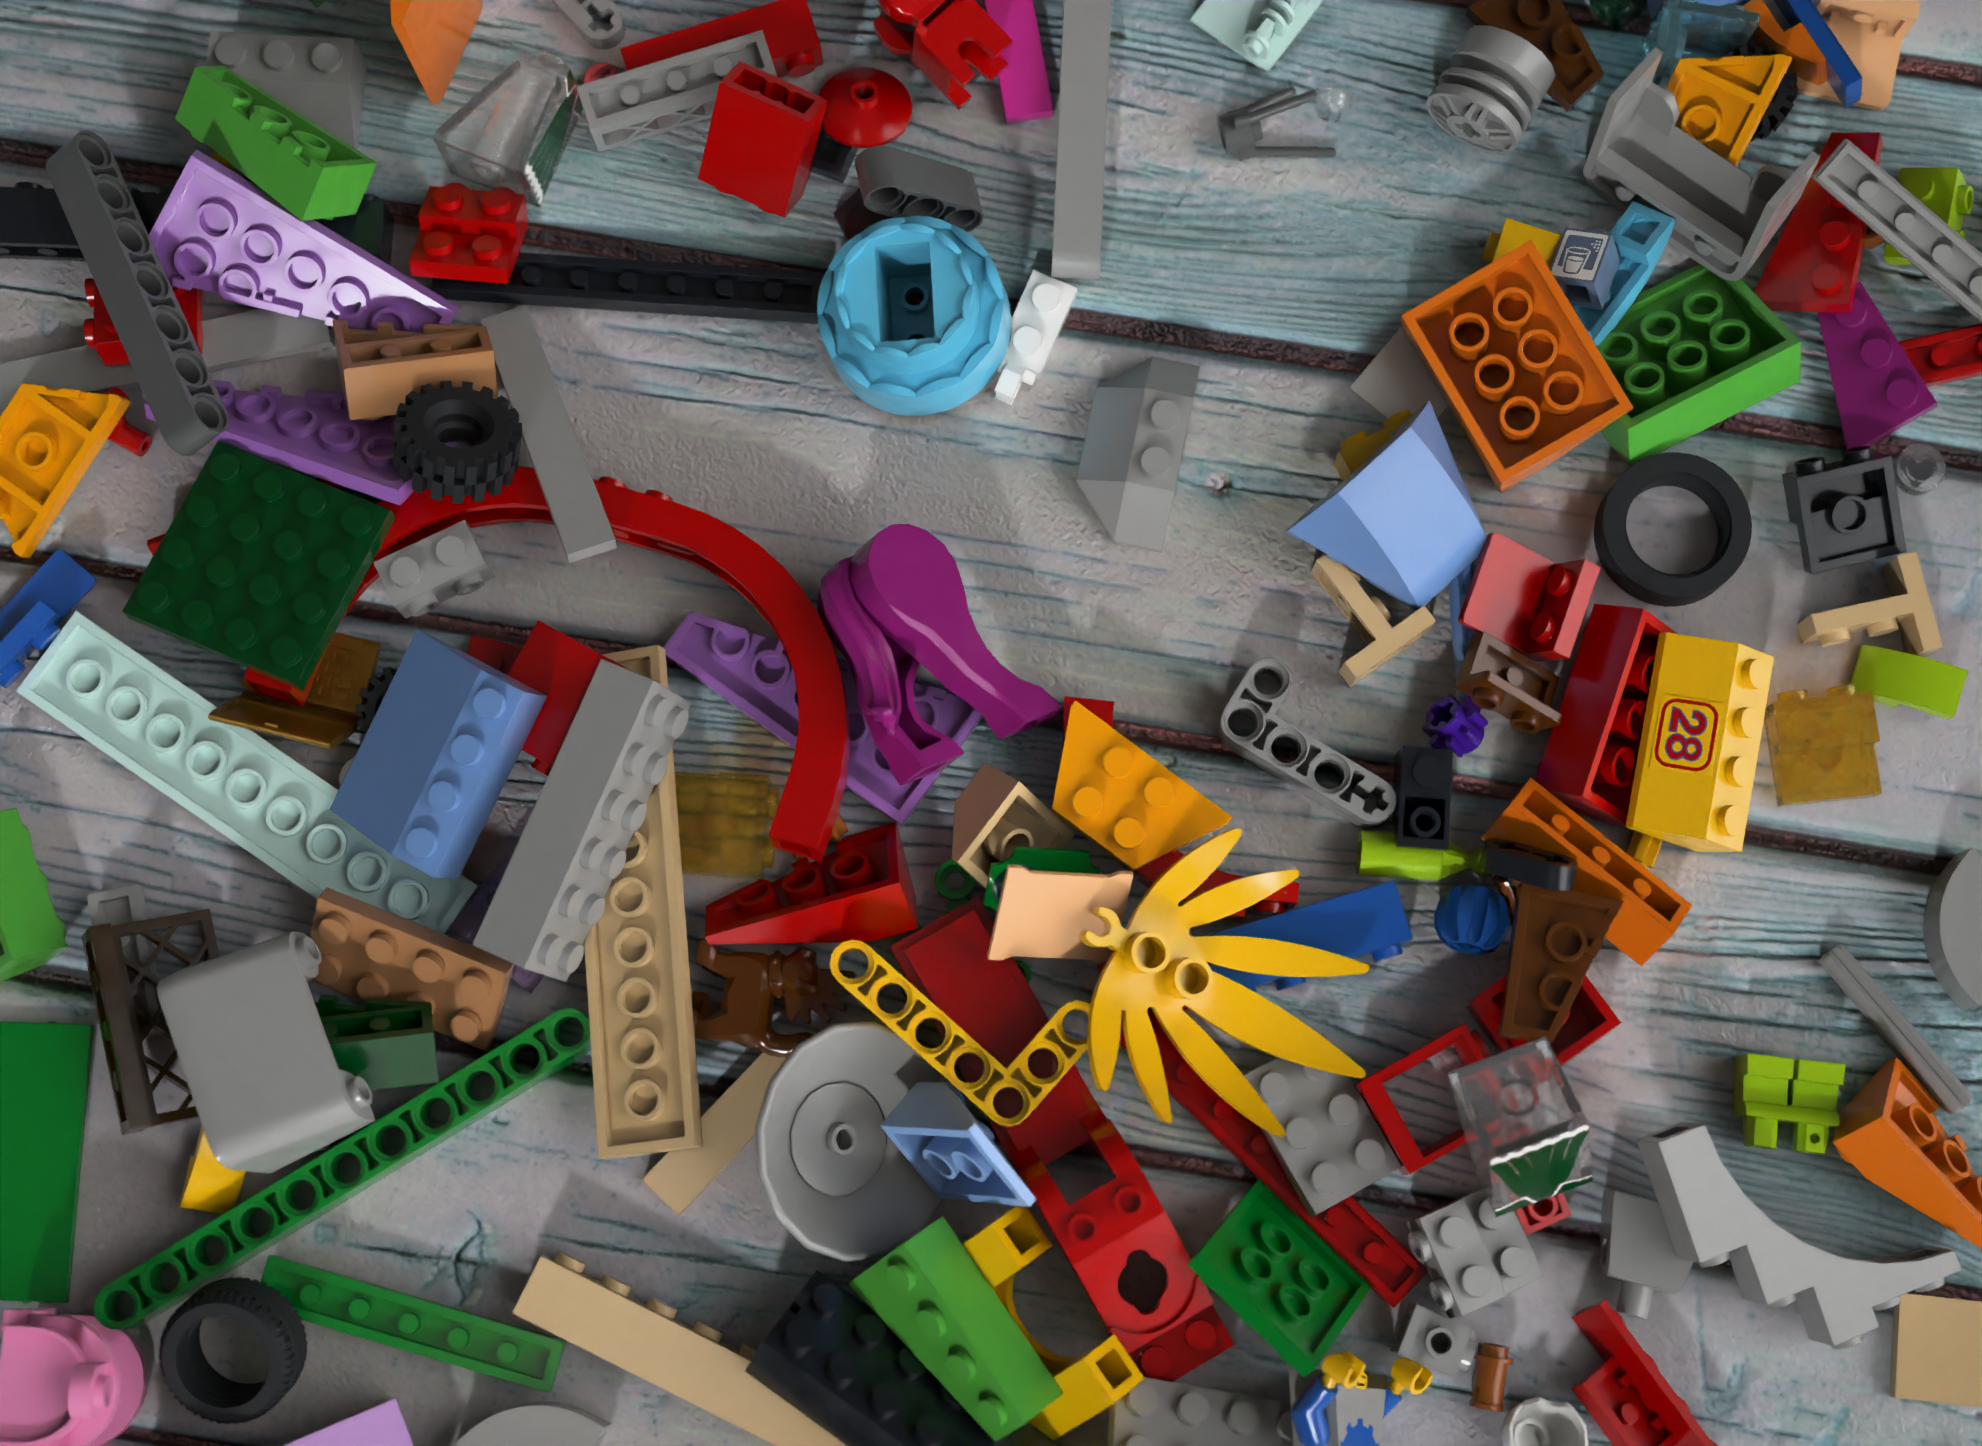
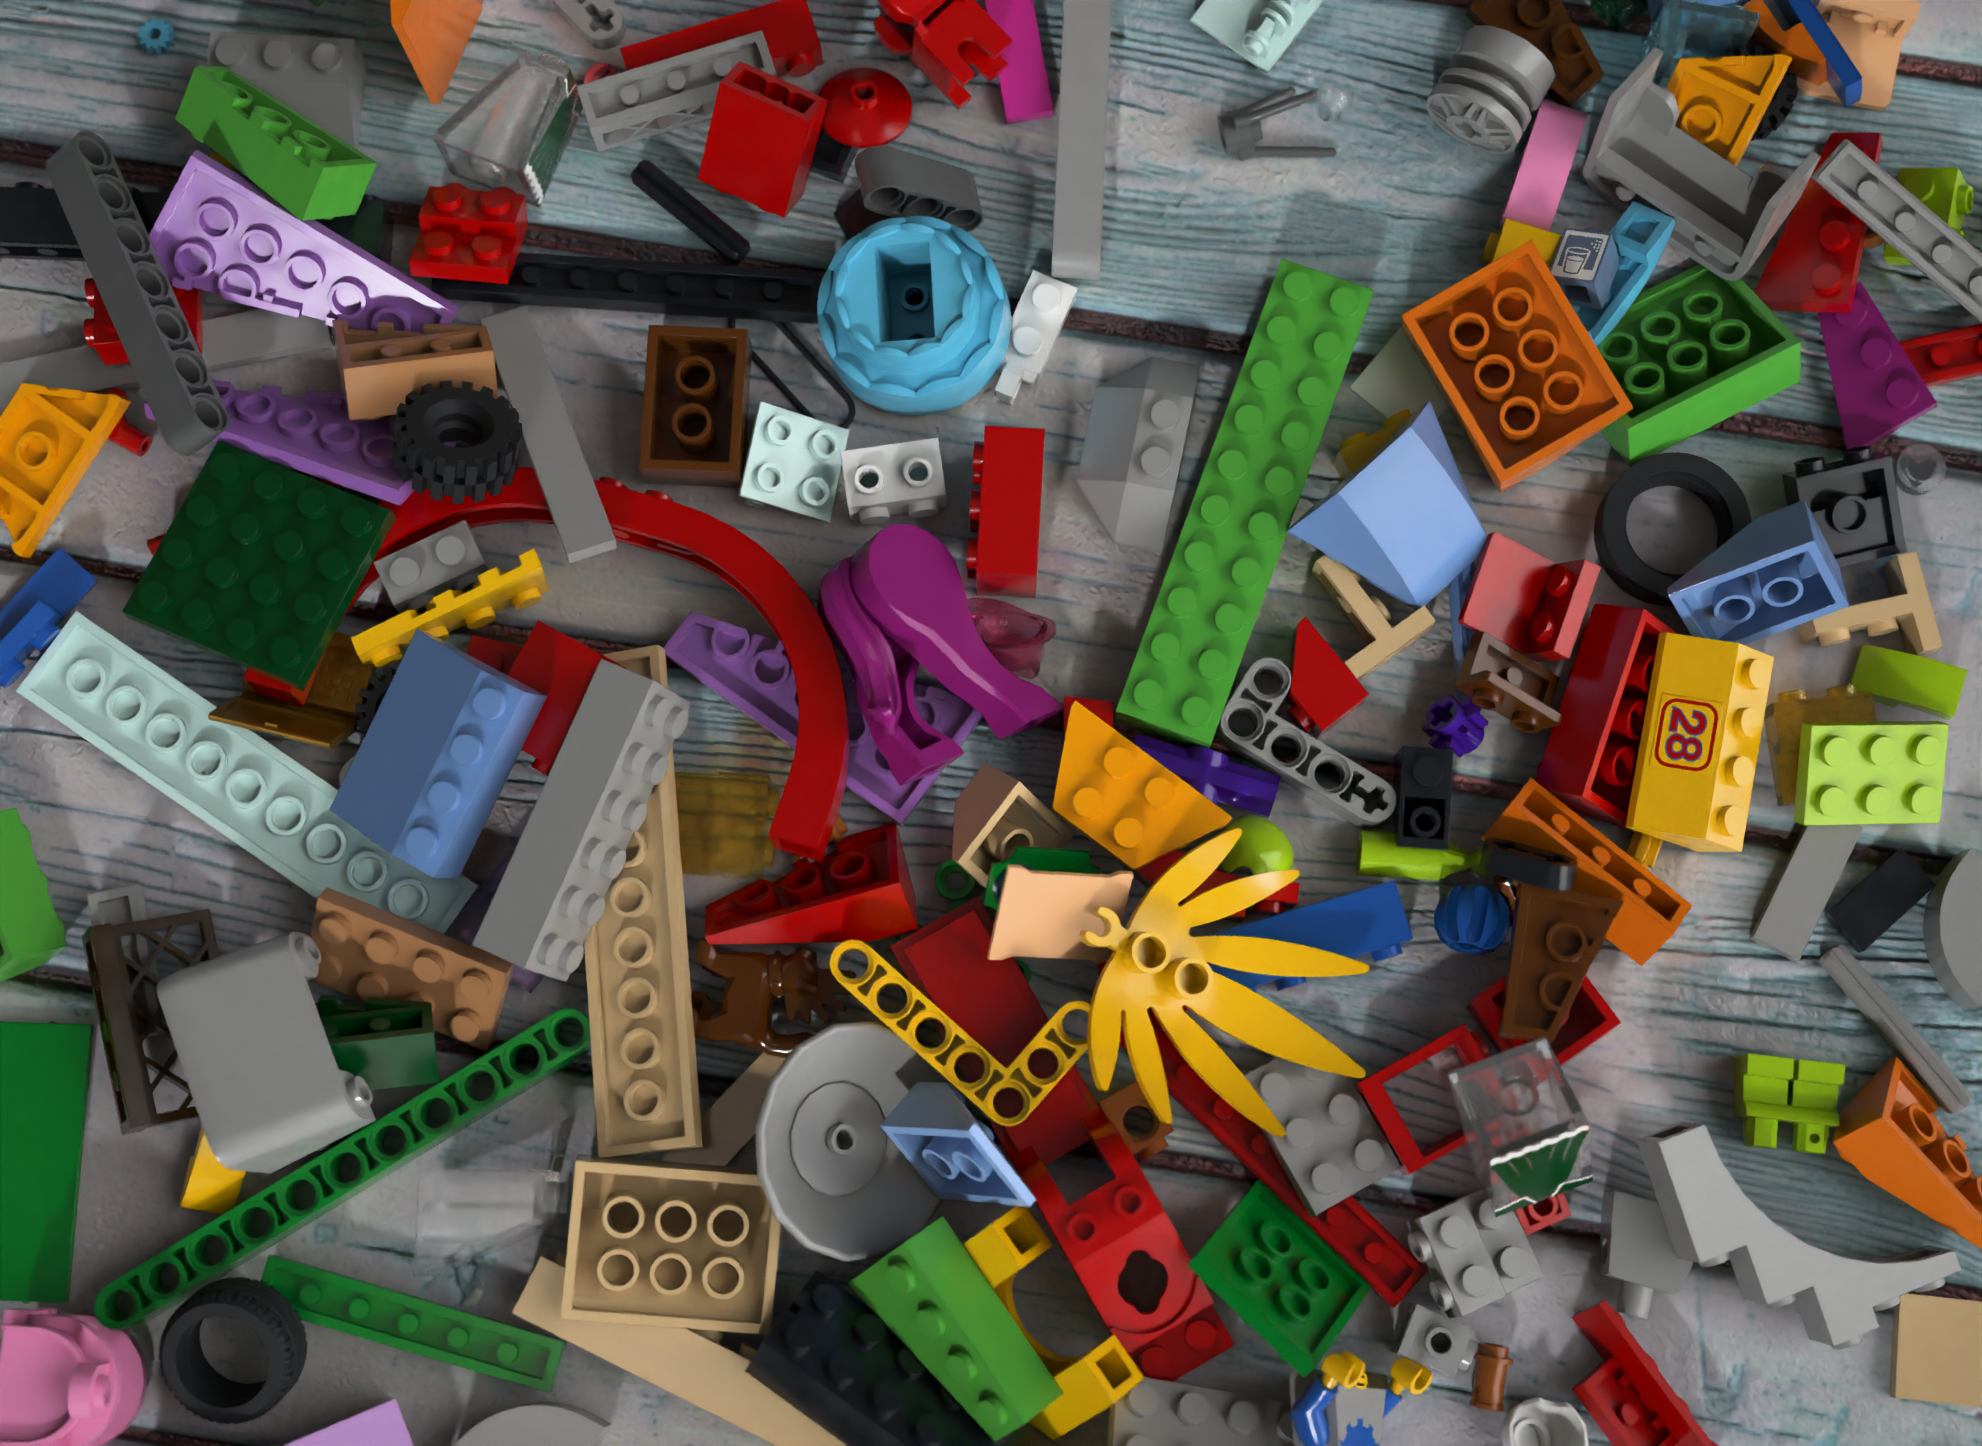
(159, 44): none -> medium azure piece
(455, 609): none -> yellow wing
(480, 1212): none -> clear slope
(670, 1246): none -> tan slope
(690, 212): none -> black axle
(695, 406): none -> reddish brown brick
(793, 463): none -> light aqua hinge
(817, 365): none -> black piece
(894, 480): none -> white brick
(1006, 511): none -> red brick
(1012, 634): none -> clear pink piece
(1132, 1097): none -> dark orange brick
(1216, 776): none -> dark purple piece
(1243, 506): none -> bright green brick
(1260, 847): none -> lime hair
(1321, 684): none -> red slope
(1544, 165): none -> bright pink beam
(1762, 580): none -> medium blue slope
(1804, 888): none -> light grey tile
(1870, 772): none -> lime plate
(1879, 900): none -> black tile

